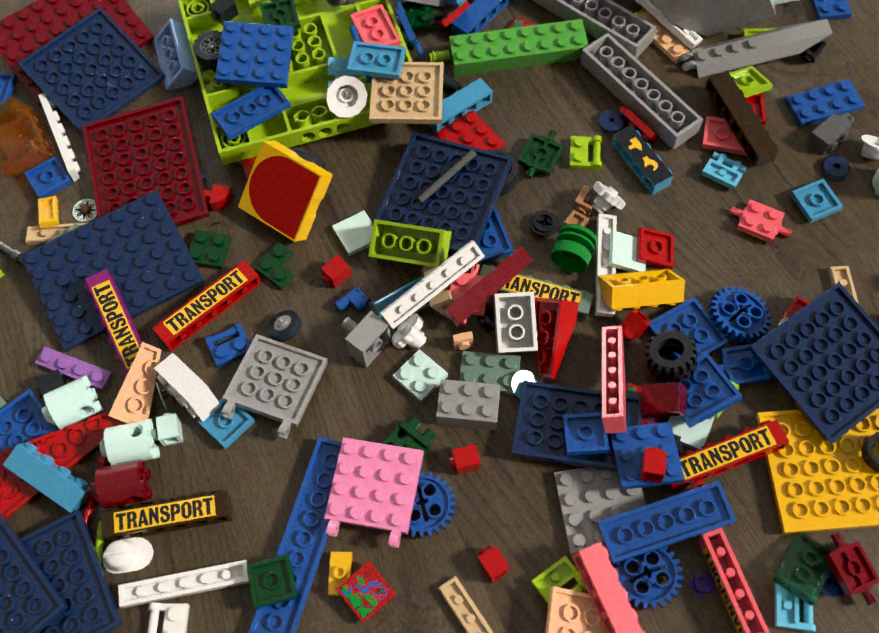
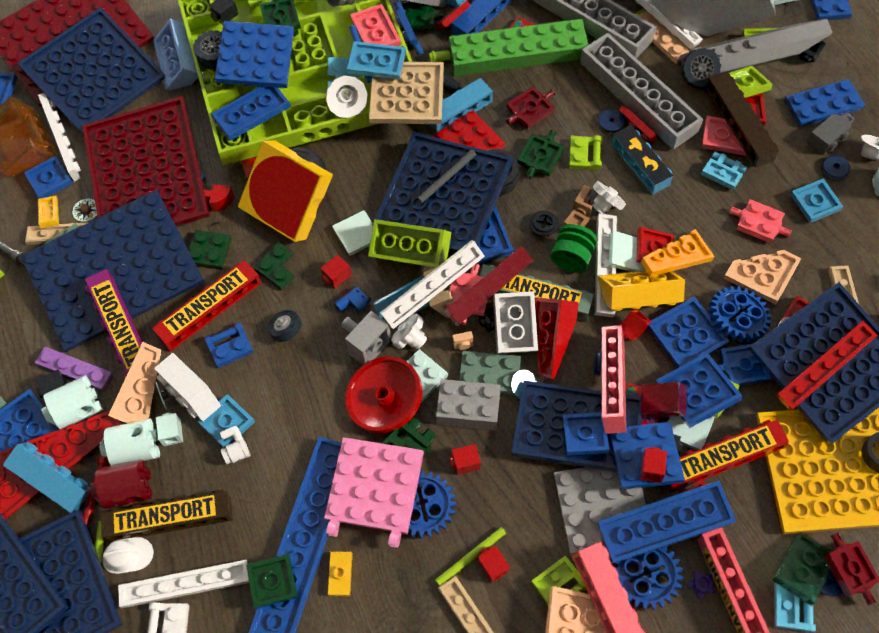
(237, 450): none -> white piece
(274, 382): light grey plate -> none
(365, 592): tile -> none
(383, 394): none -> red dish
(469, 557): none -> lime bar
(530, 107): none -> dark red plate
(597, 360): none -> dark blue piece
(671, 369): black tyre -> none
(683, 253): none -> light orange wing
(699, 66): none -> black wheel
(764, 274): none -> light nougat plate
(826, 366): none -> red plate

